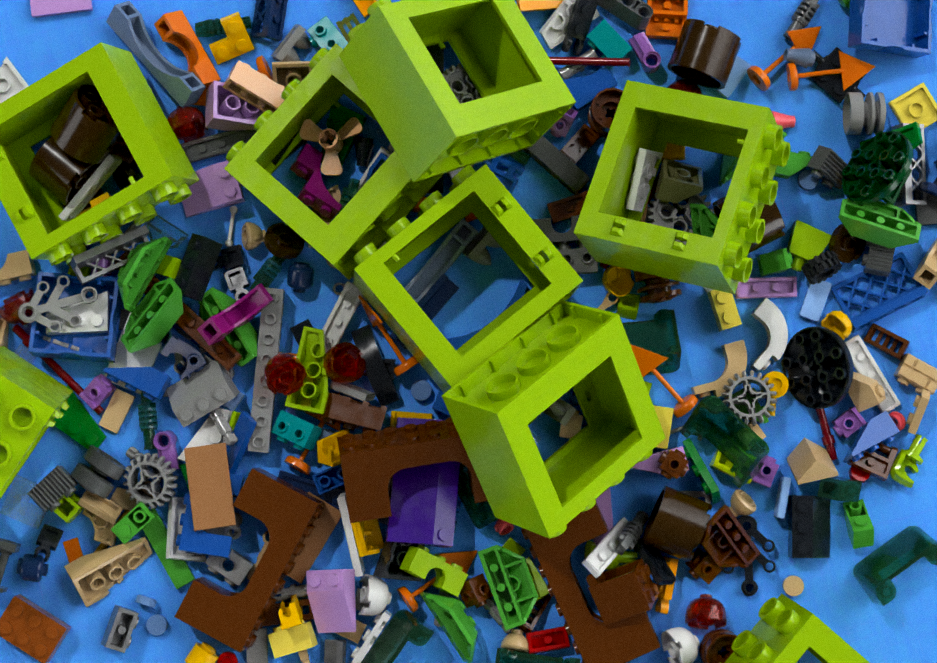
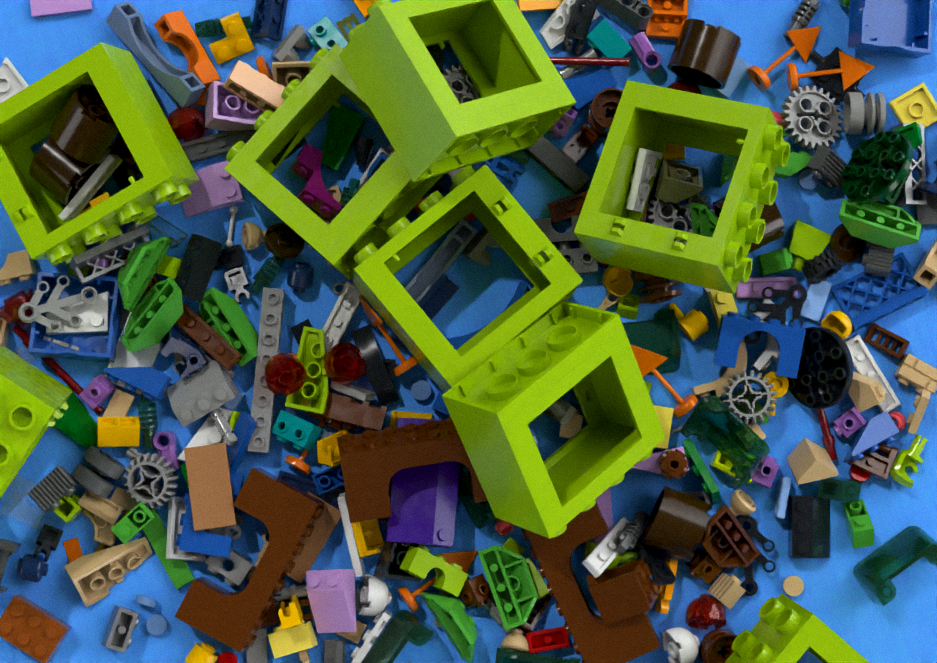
(118, 431): none -> yellow hinge
(236, 315): magenta arch -> none
(331, 162): light nougat piece -> none
(692, 324): none -> yellow piece
(727, 590): none -> tan brick
(735, 328): none -> blue arch
(778, 311): none -> black plant
(803, 56): sand blue cone -> none
(811, 117): none -> light grey gear

